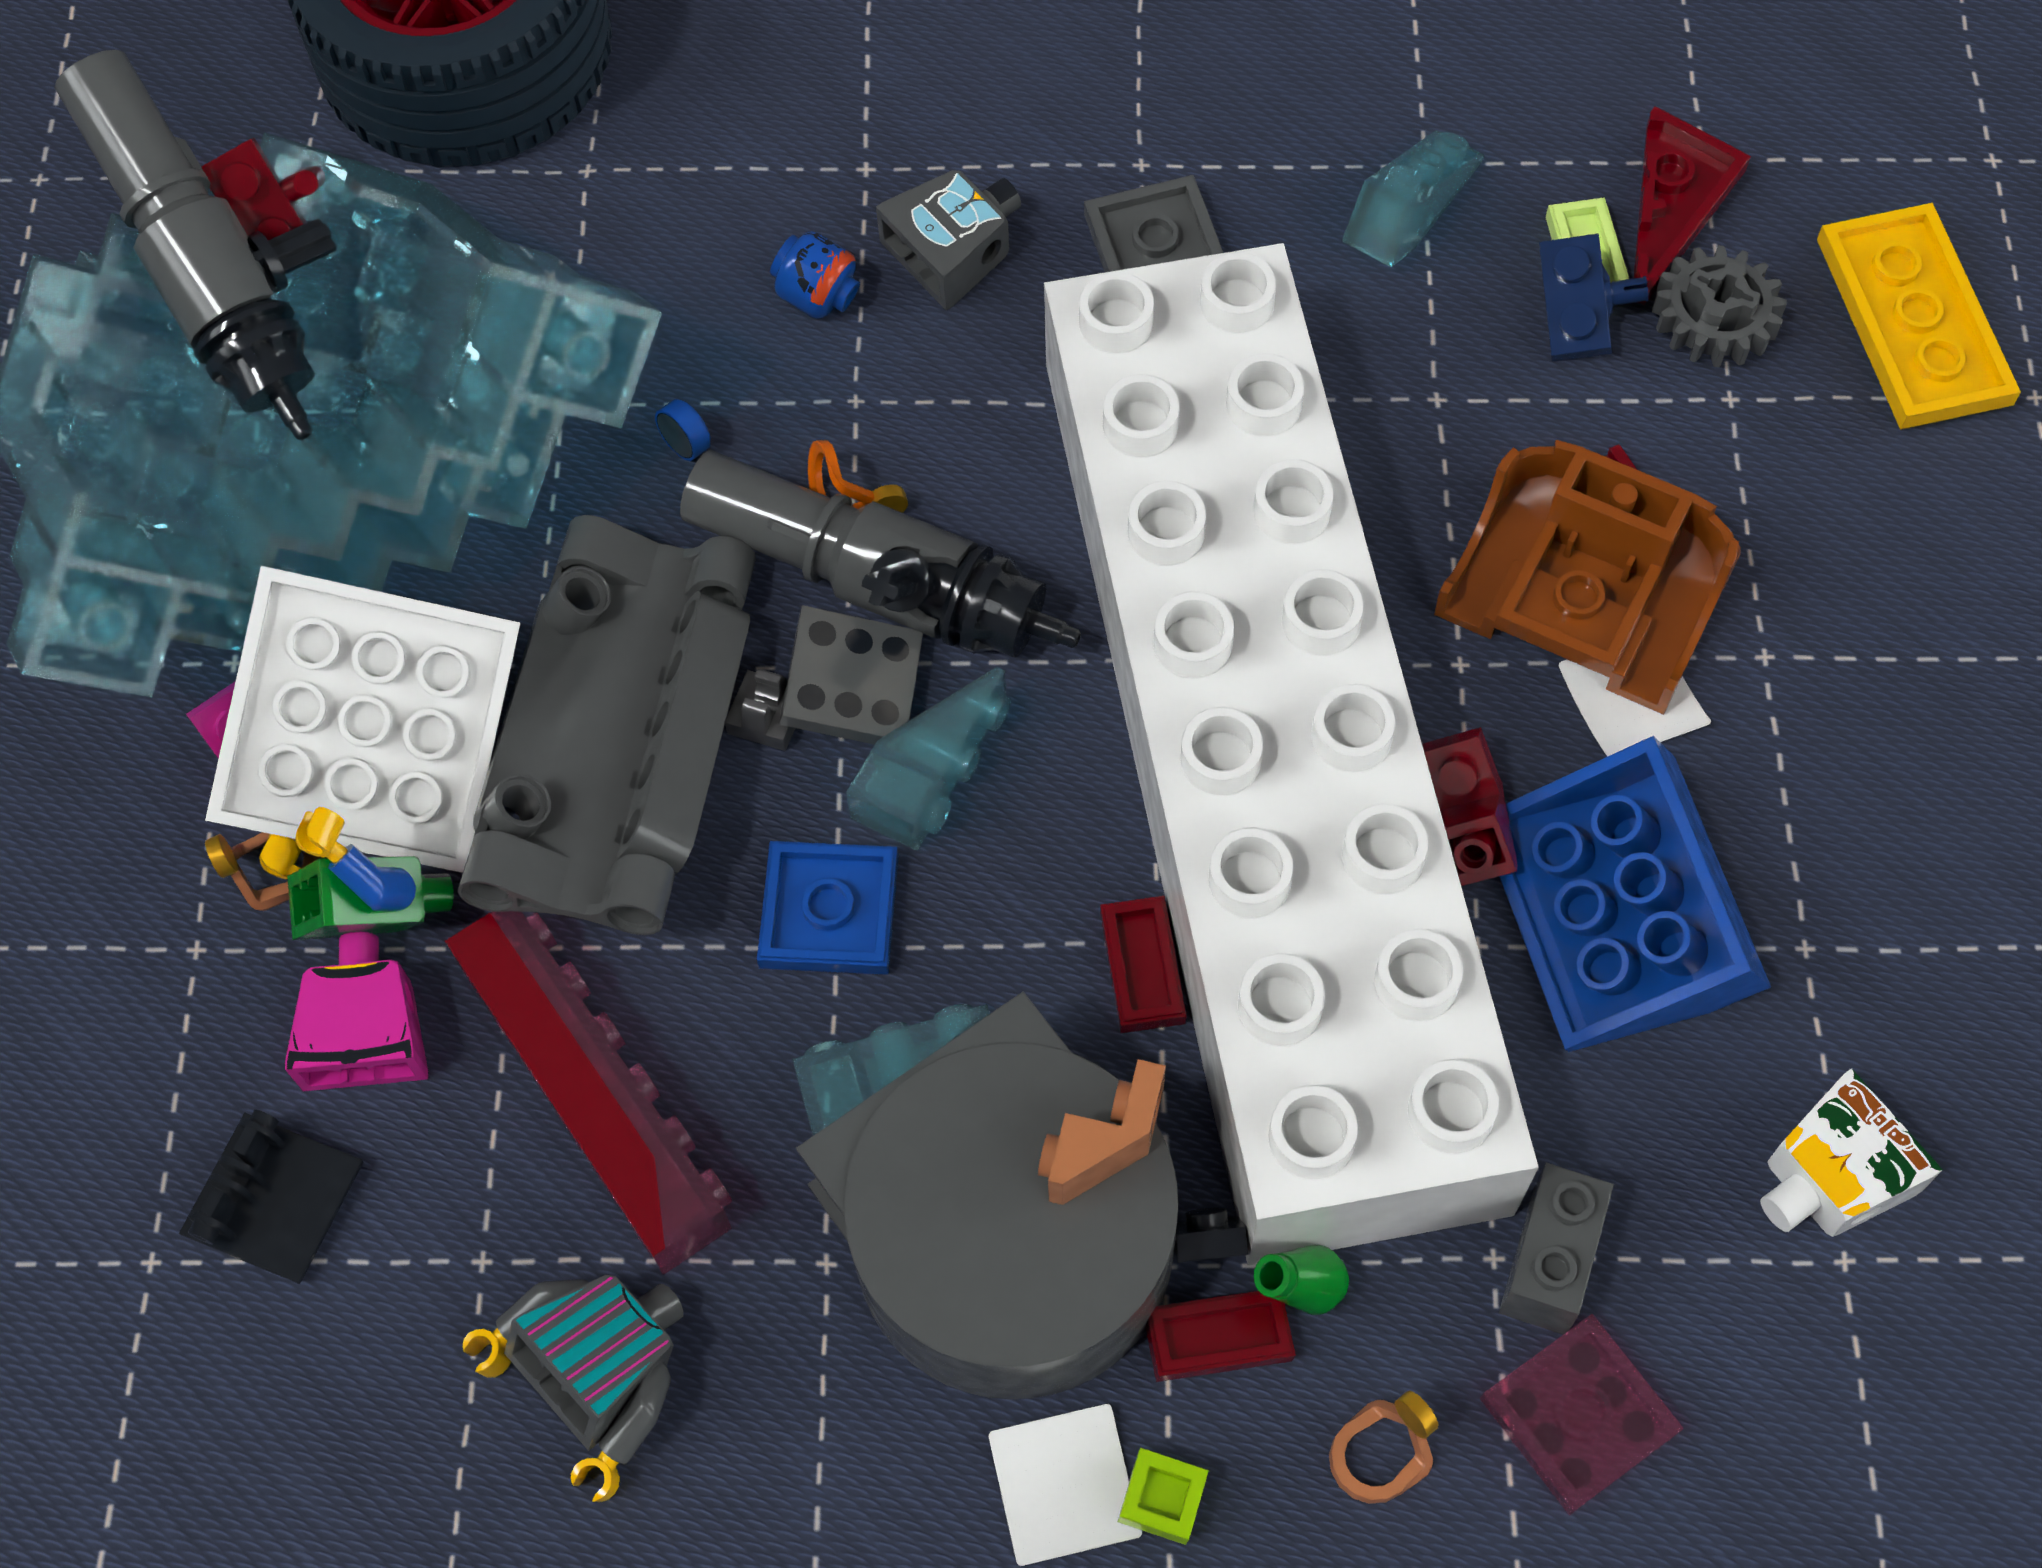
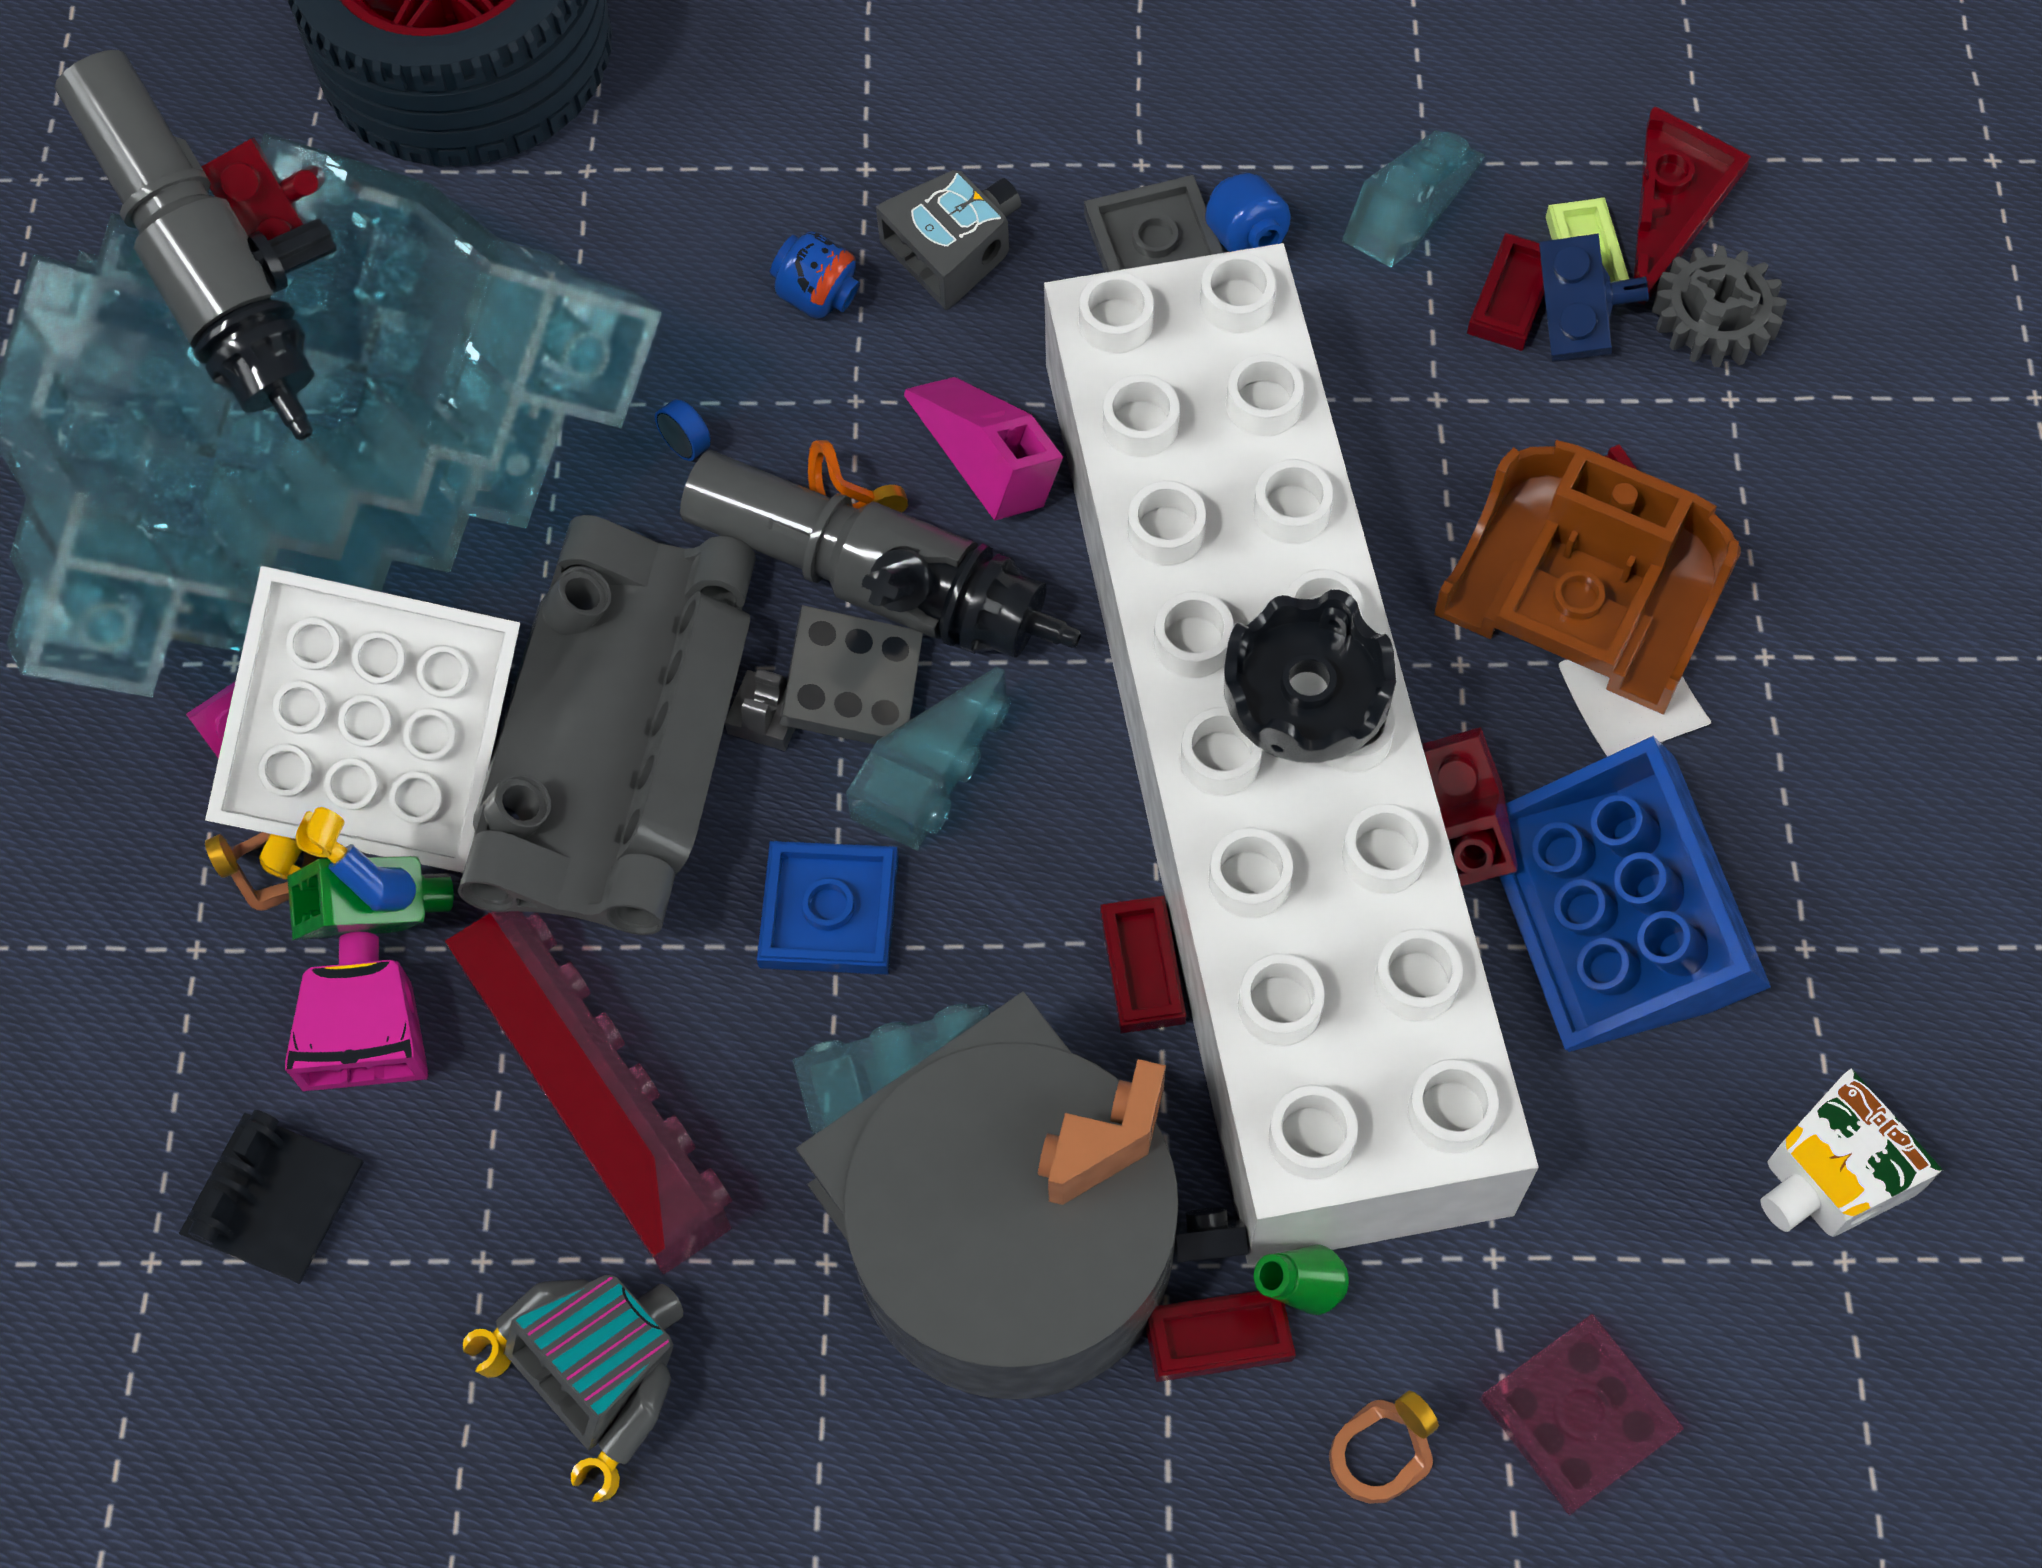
(990, 443): none -> dark pink slope
(1062, 1484): white sticker -> none
(1163, 1496): lime plate -> none
(1247, 213): none -> blue head
(1313, 637): none -> black plate
(1510, 294): none -> dark red tile
(1556, 1249): dark grey brick -> none
(1917, 316): yellow plate -> none

